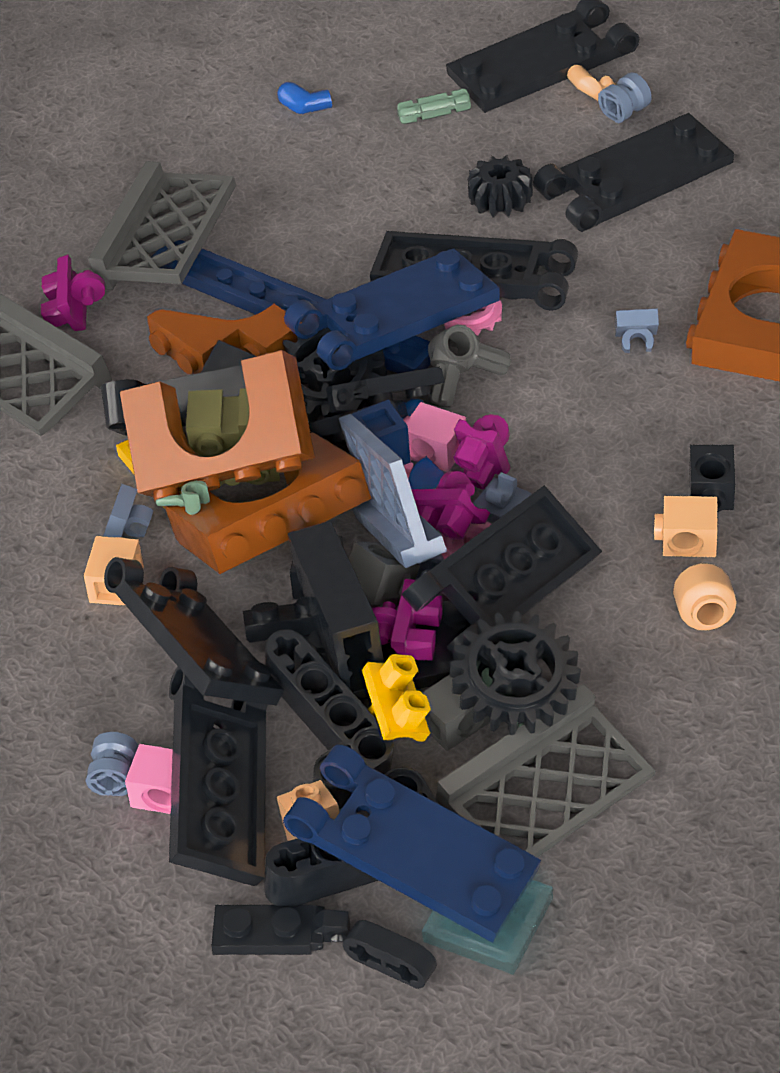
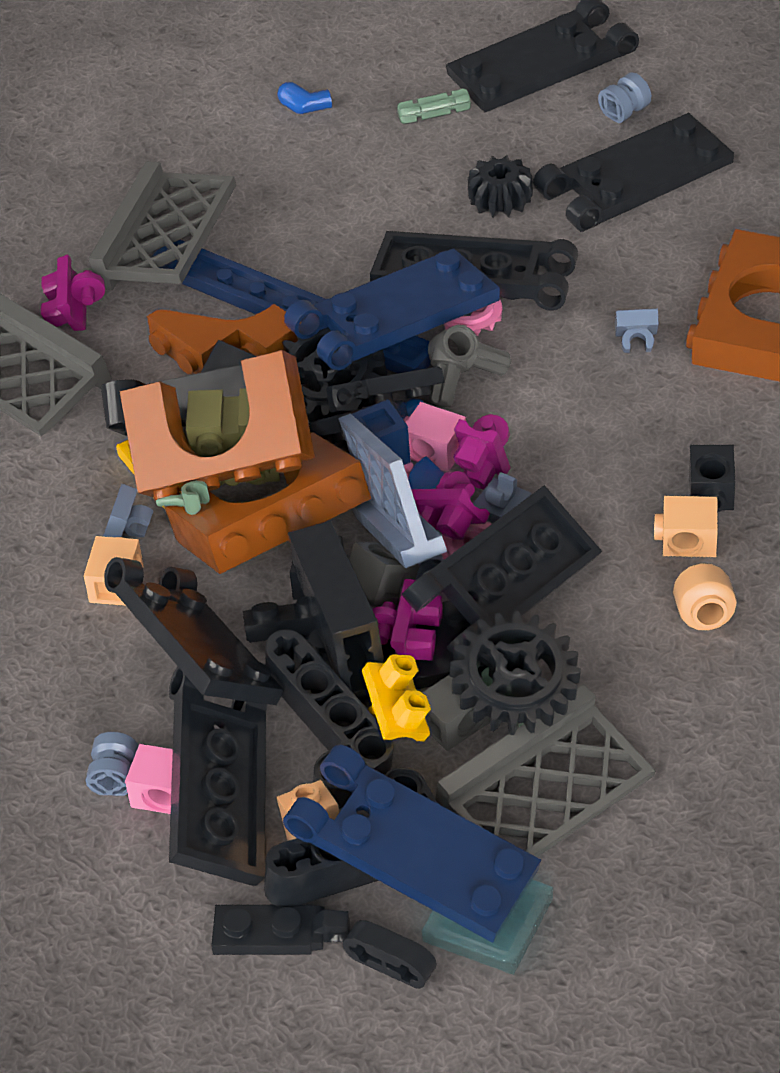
(587, 83): light nougat arm -> none

